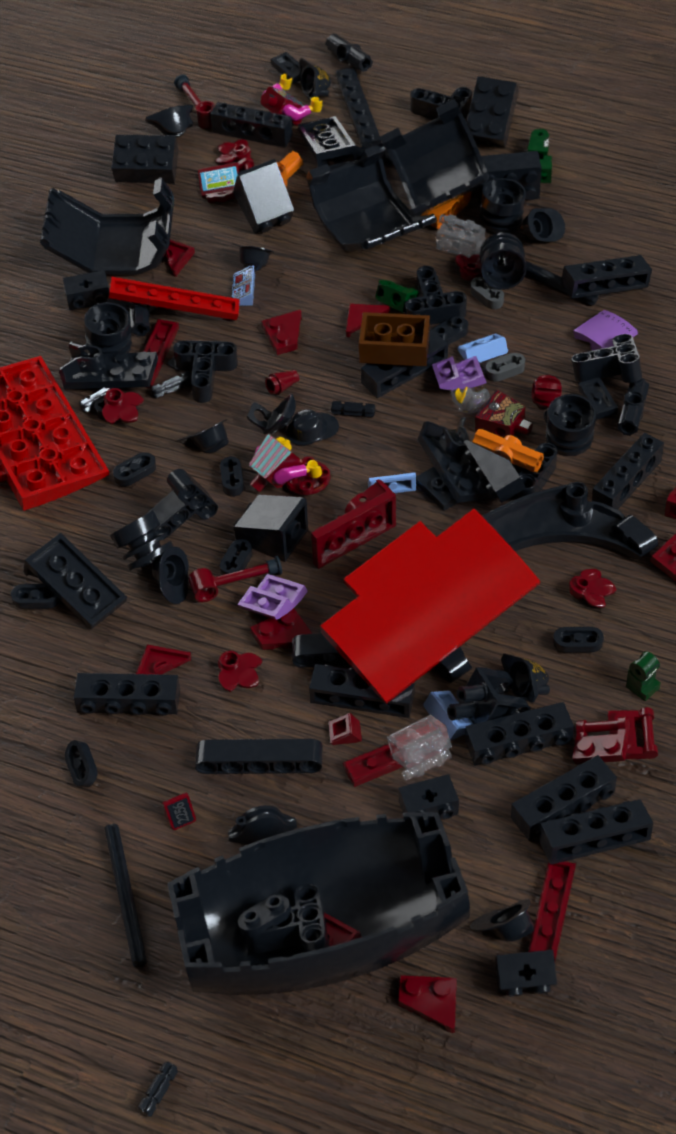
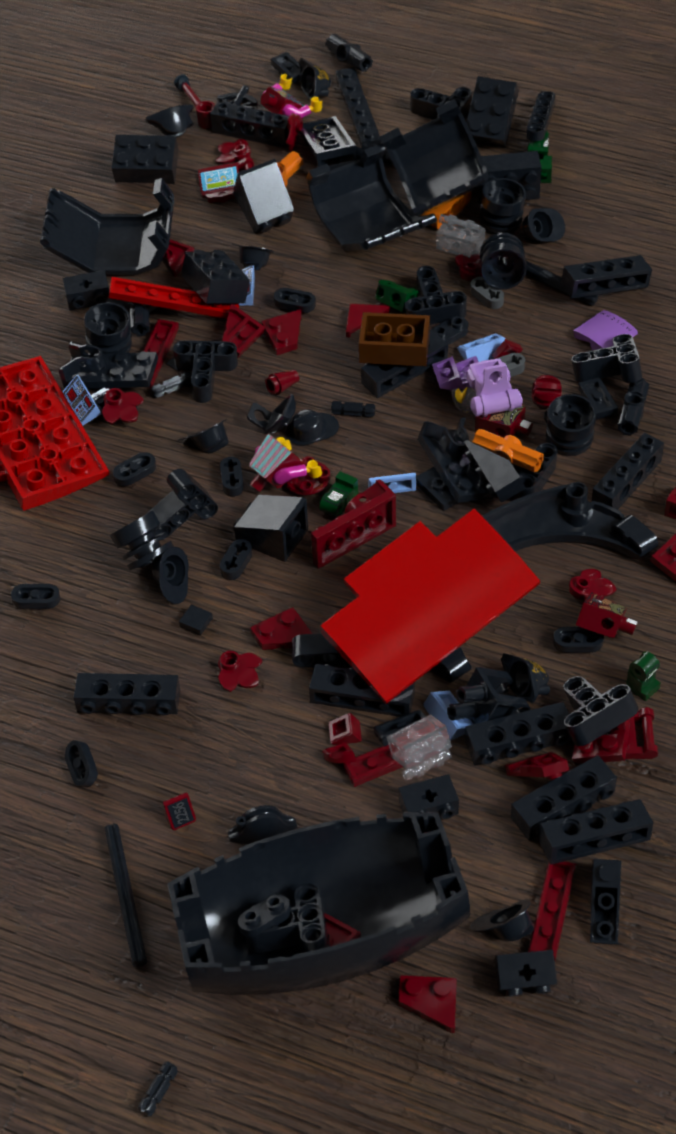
(75, 580): black plate -> none
(81, 401): none -> slope
(161, 660): dark red tile -> none
(195, 619): none -> black tile
(205, 584): dark red piece -> none
(215, 277): none -> black brick
(239, 98): none -> black piece
(241, 329): none -> dark red wing
(258, 756): black beam -> none
(273, 597): medium lavender slope -> none
(294, 125): none -> dark red plate
(294, 300): none -> black plate
(339, 495): none -> dark green leg
(339, 754): none -> dark red tile
(390, 727): none -> black tile
(492, 388): none -> lavender piece
(506, 348): none -> dark red tile
(541, 116): none -> black beam
(544, 765): none -> dark red wing
(595, 711): none -> black beam
(596, 615): none -> dark red torso
(605, 901): none -> black slope

